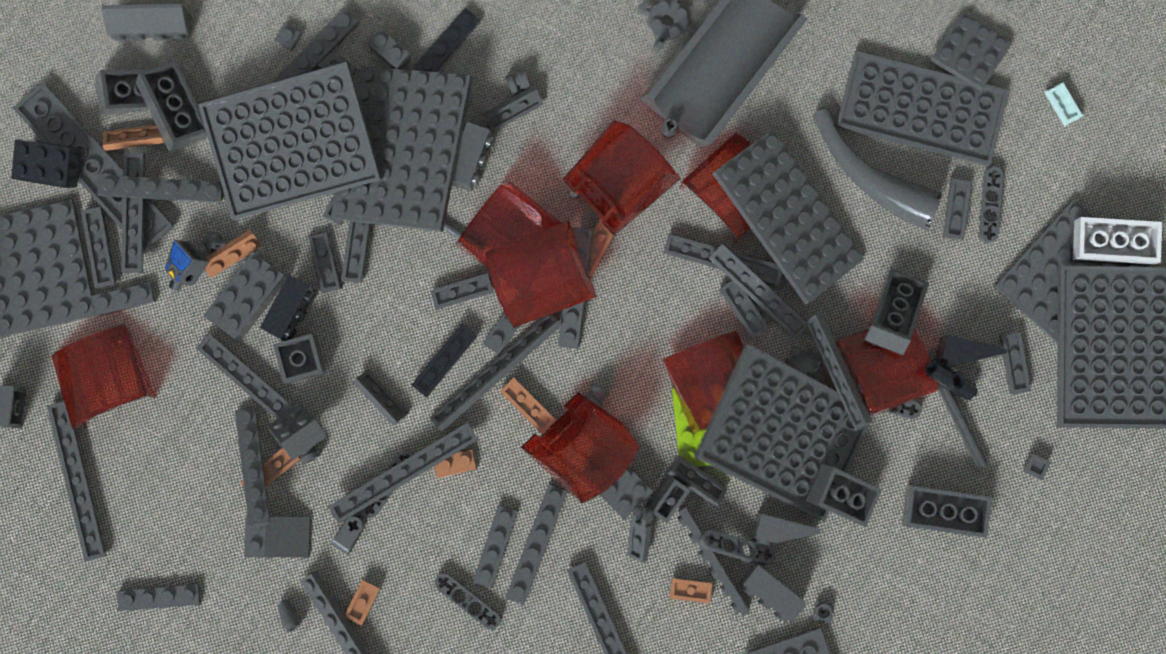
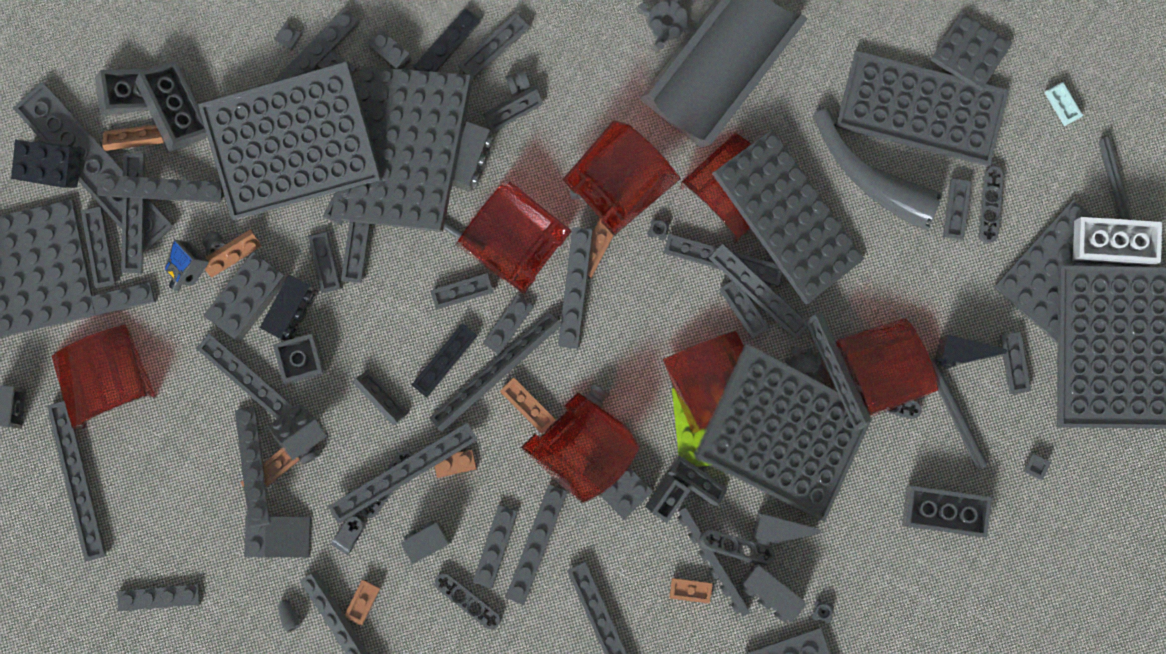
(147, 21): dark grey slope -> none
(425, 542): none -> dark grey brick
(494, 46): none -> dark grey plate
(539, 275): clear red windscreen -> none
(639, 533): dark grey hinge -> none
(658, 224): none -> dark grey plate
(673, 126): dark grey pin -> none
(844, 495): dark grey brick -> none
(897, 311): dark grey brick -> none
(951, 380): black piece -> none
(1115, 179): none -> dark grey axle

